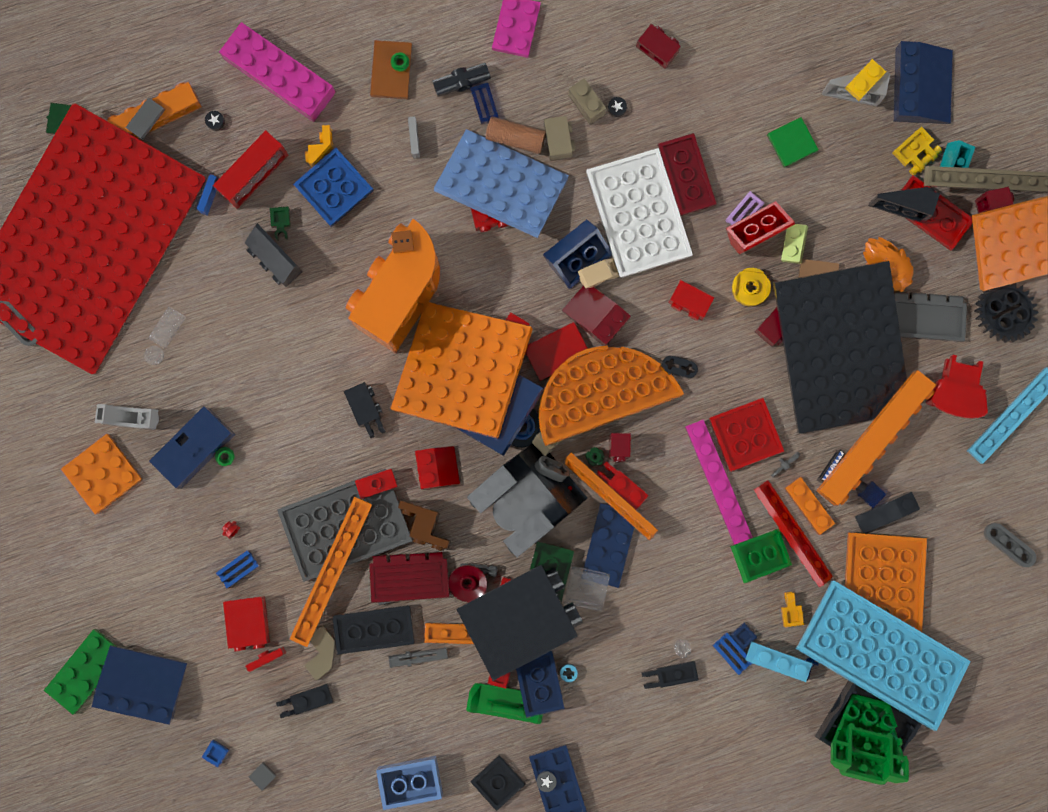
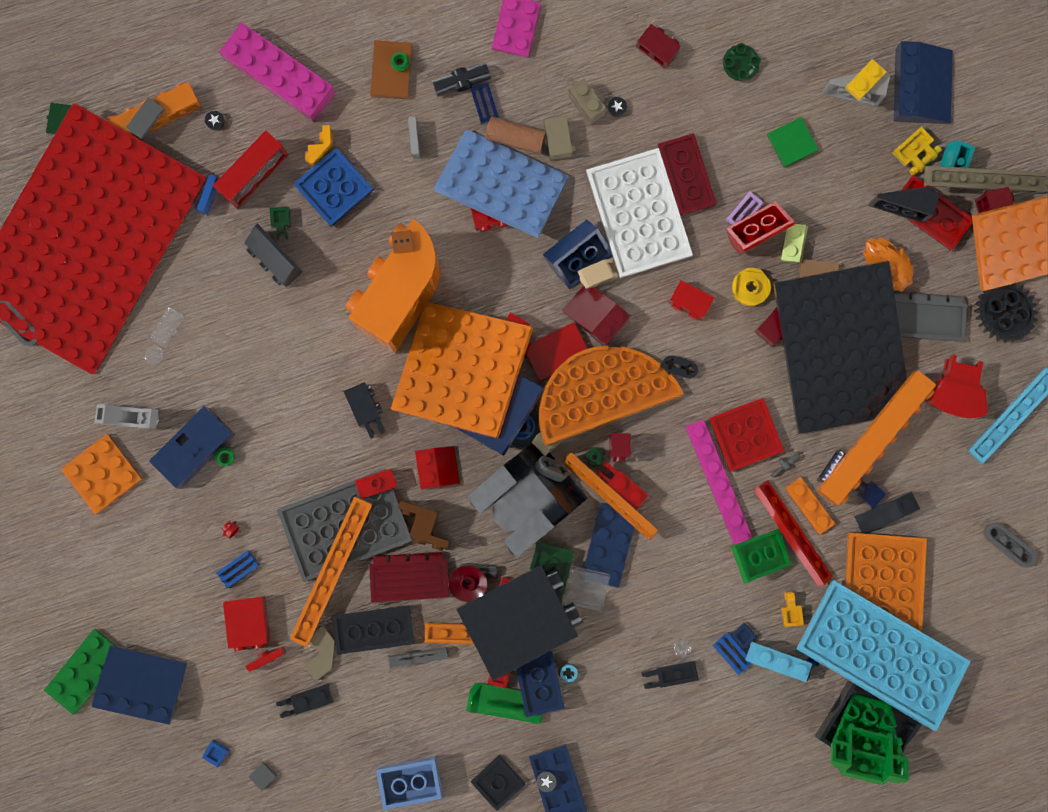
(741, 62): none -> dark green dish

